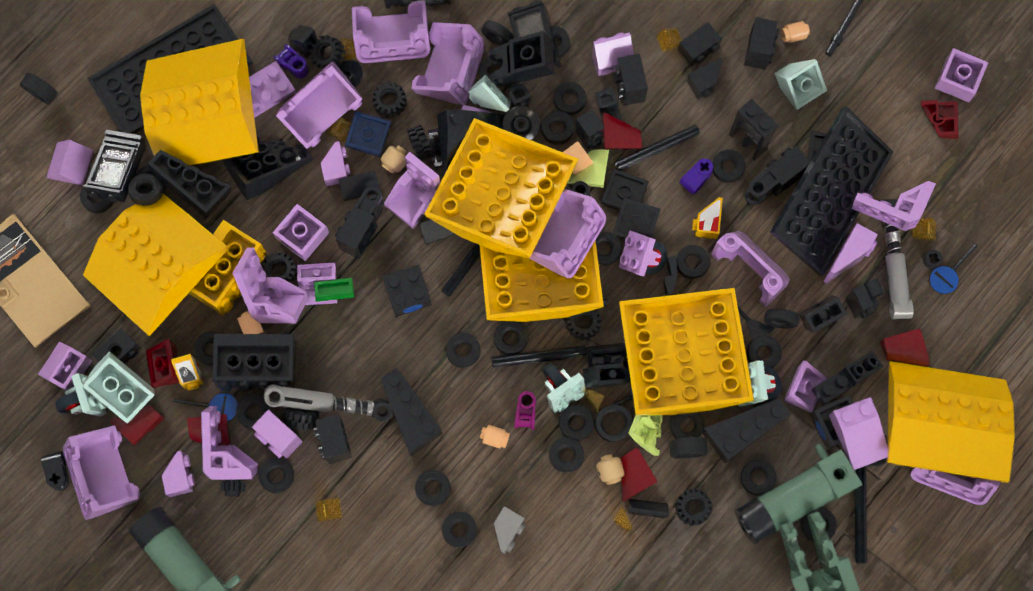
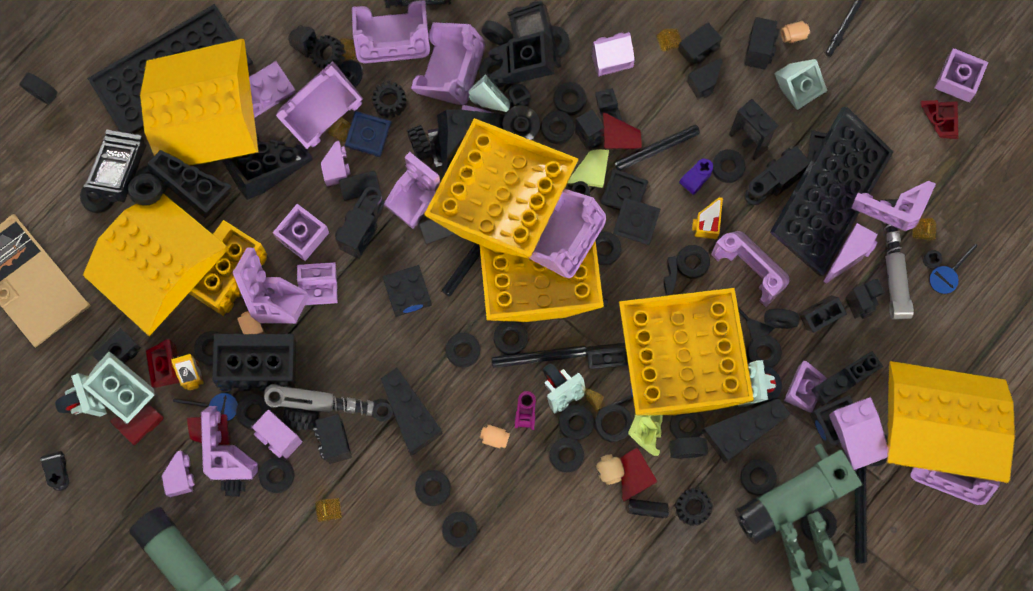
(63, 364): lavender slope -> none
(70, 162): lavender slope -> none
(98, 472): lavender windscreen -> none
(282, 259): black tyre -> none
(290, 59): dark purple piece -> none
(334, 289): green tile -> none
(394, 159): tan head -> none
(506, 528): light grey slope -> none
(584, 160): light nougat brick -> none
(588, 332): black tyre -> none
(607, 375): black hinge -> none
(622, 520): clear yellow slope -> none
(630, 79): black brick -> none
(642, 255): lavender plate -> none
(907, 348): dark red slope -> none

